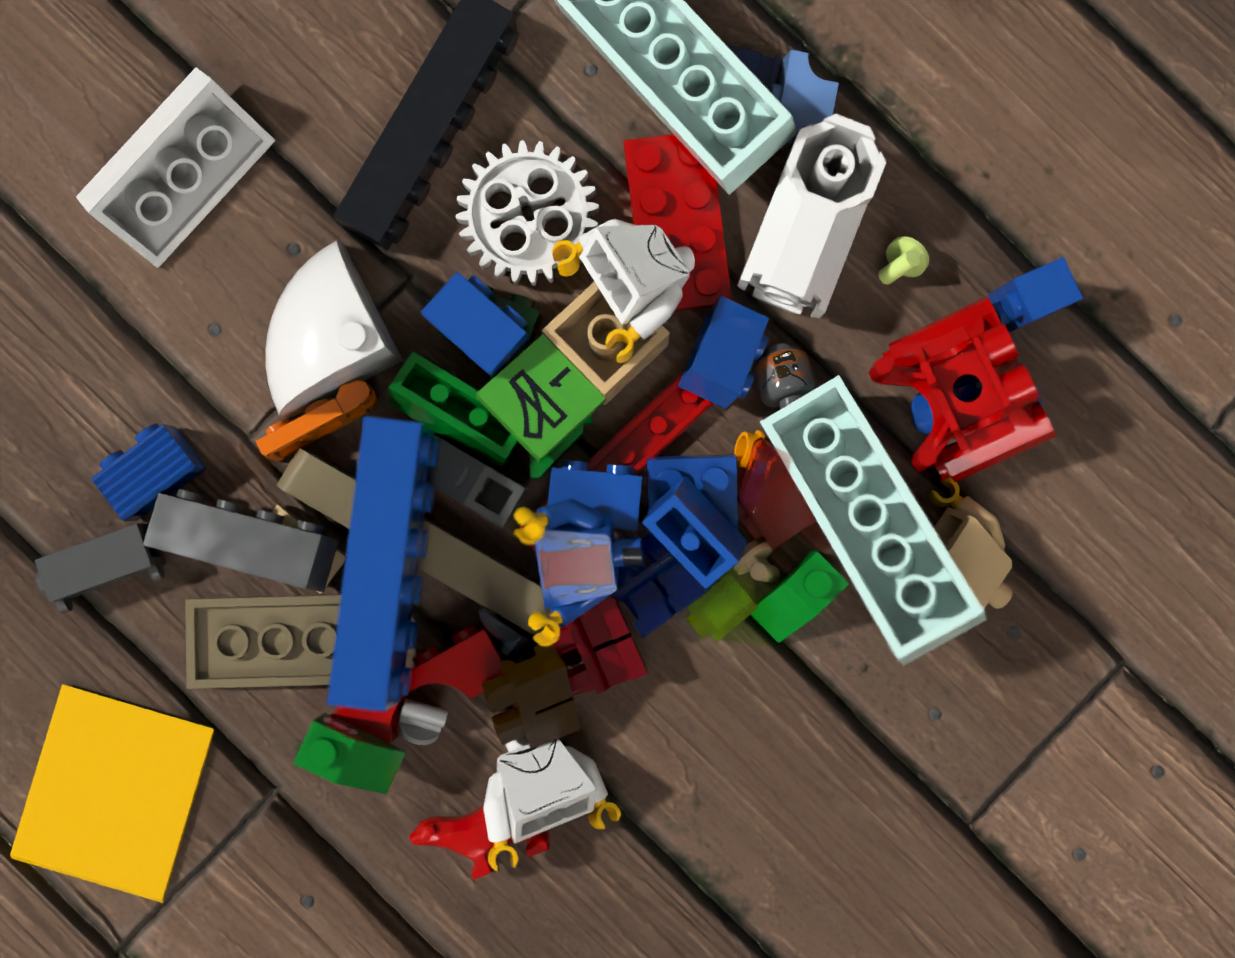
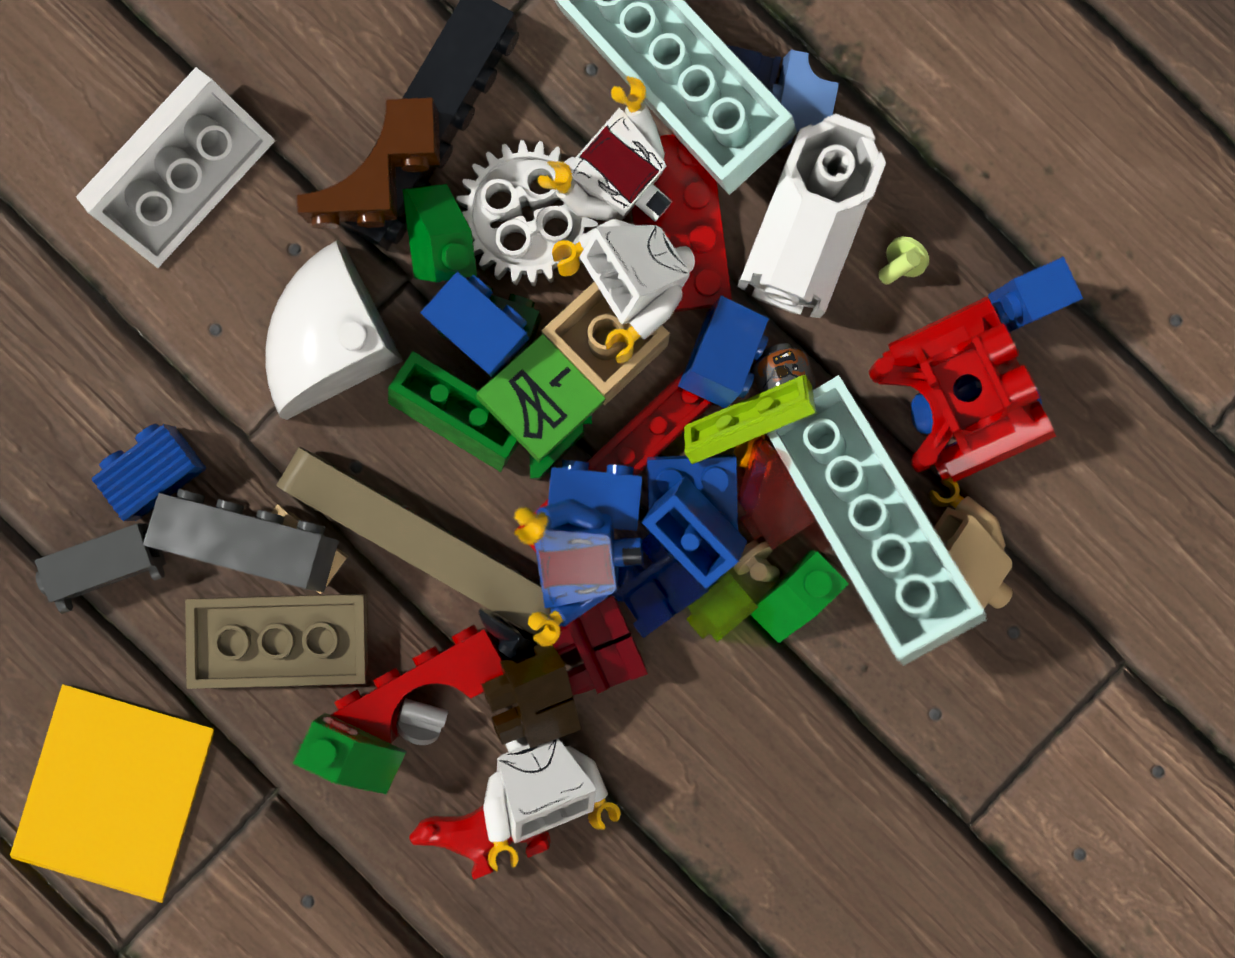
(319, 421): orange hinge -> none
(370, 192): none -> reddish brown arch
(383, 565): blue brick -> none
(438, 234): none -> green slope
(476, 485): dark grey slope -> none
(616, 165): none -> torso
(749, 419): none -> lime tile

